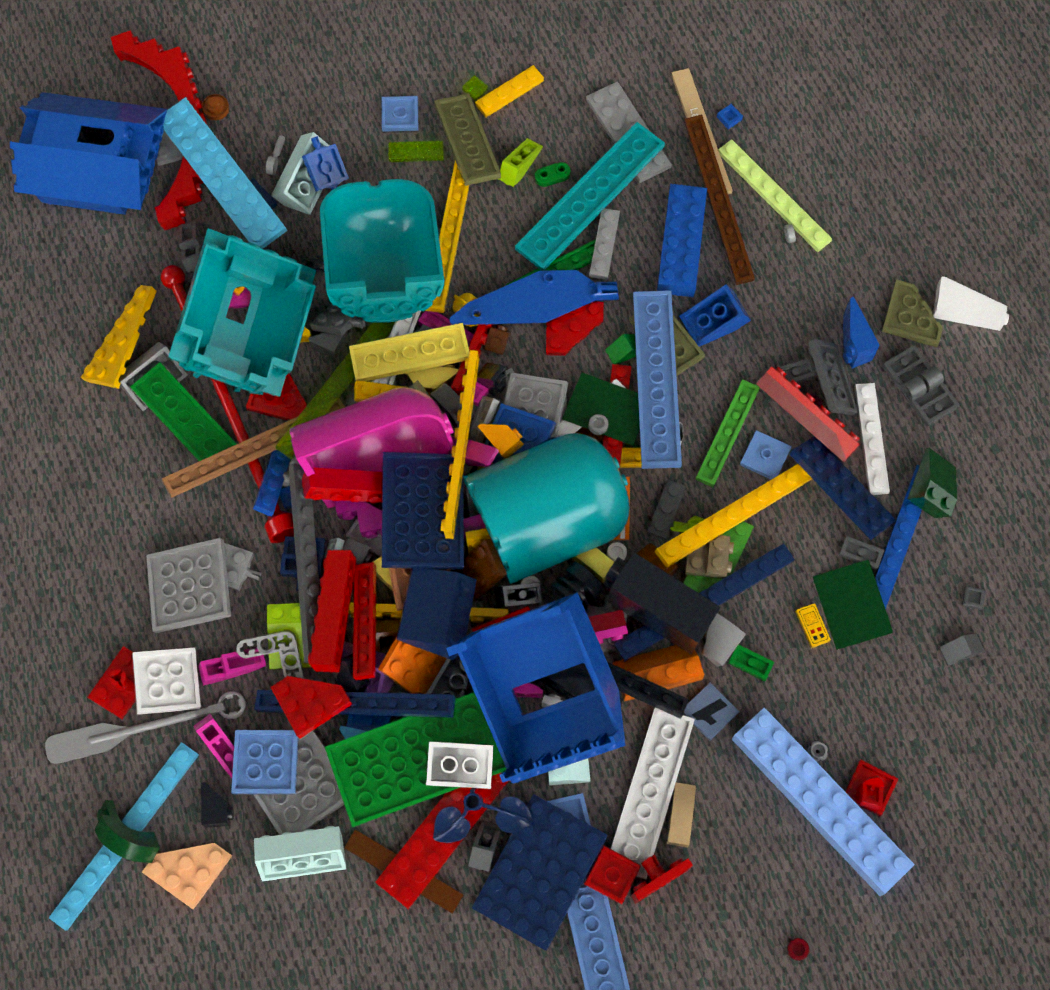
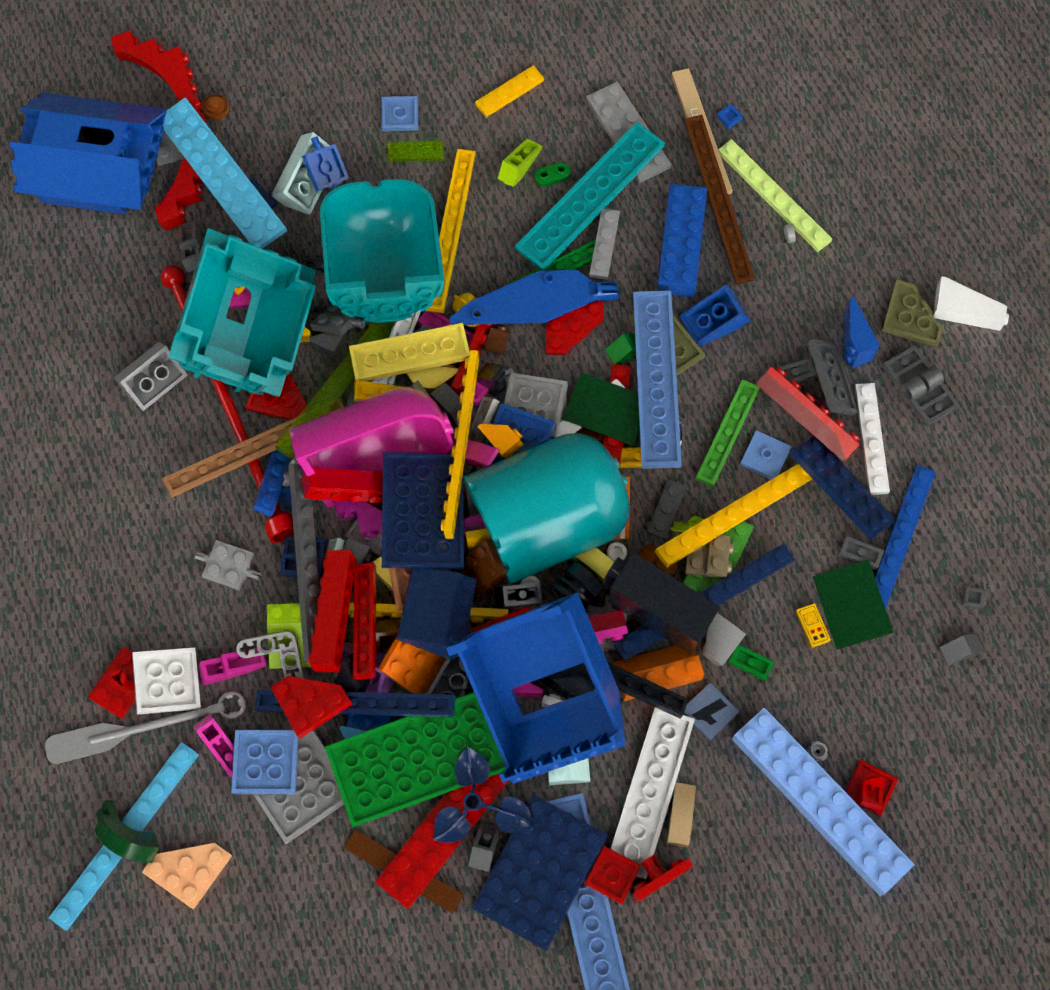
(120, 342): yellow wing -> none
(181, 413): green plate -> none
(188, 585): light grey plate -> none
(214, 809): black slope -> none
(272, 162): light grey piece -> none
(299, 853): light aqua slope -> none
(459, 765): white slope -> none
(467, 139): olive plate -> none
(475, 87): clear neon green plate -> none
(598, 424): light grey tile -> none
(798, 949): dark red tile -> none
(935, 486): dark green slope -> none

